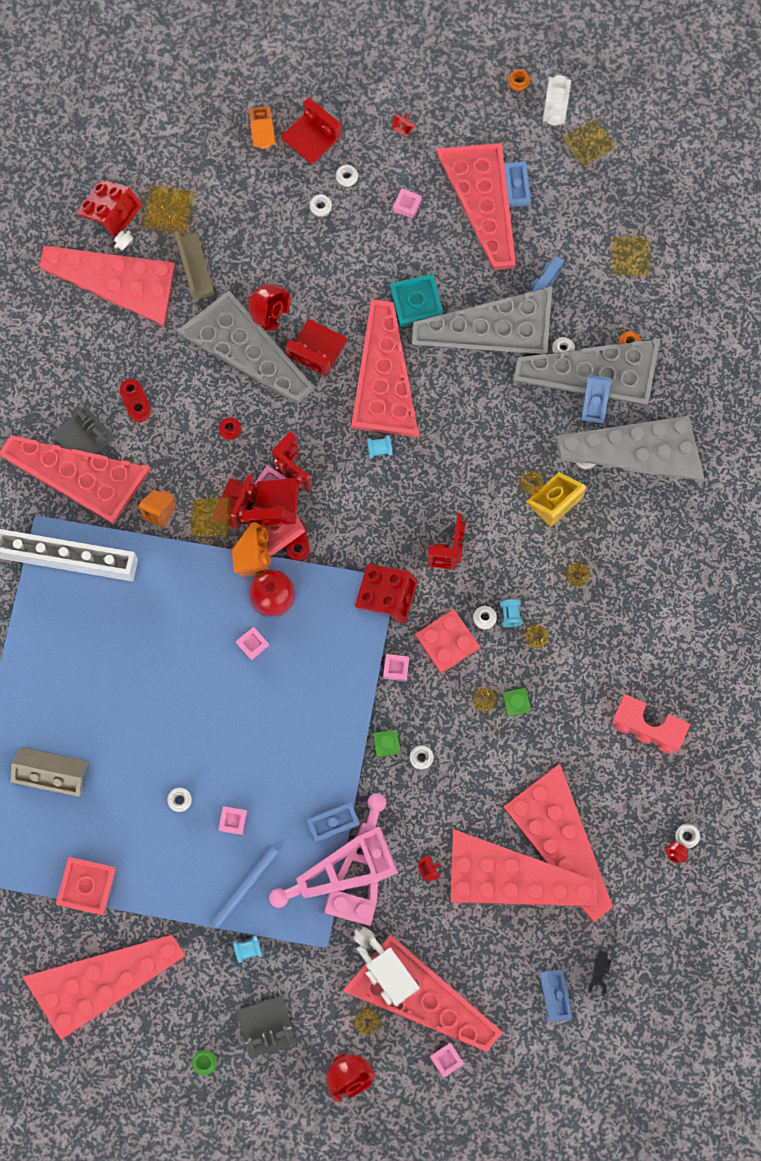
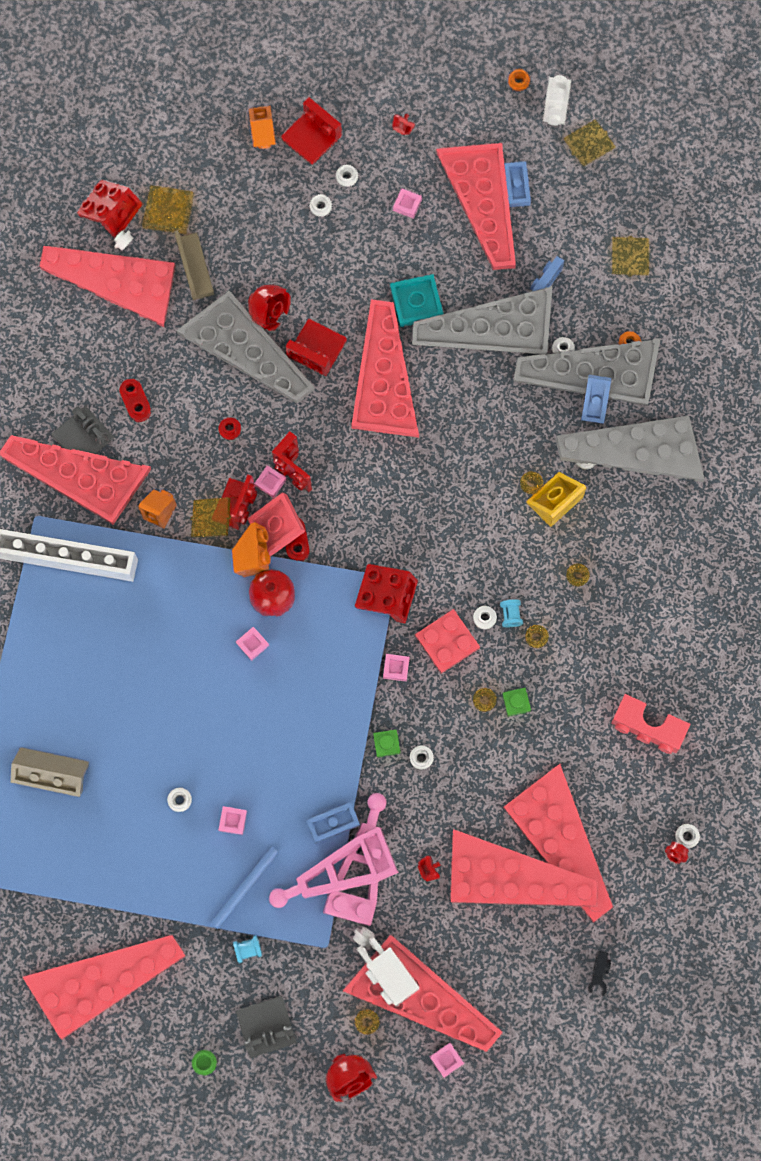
(86, 886): coral plate -> none
(274, 503): red bracket -> none
(379, 446): medium azure bush -> none
(446, 558): red bracket -> none
(556, 995): medium blue plate -> none

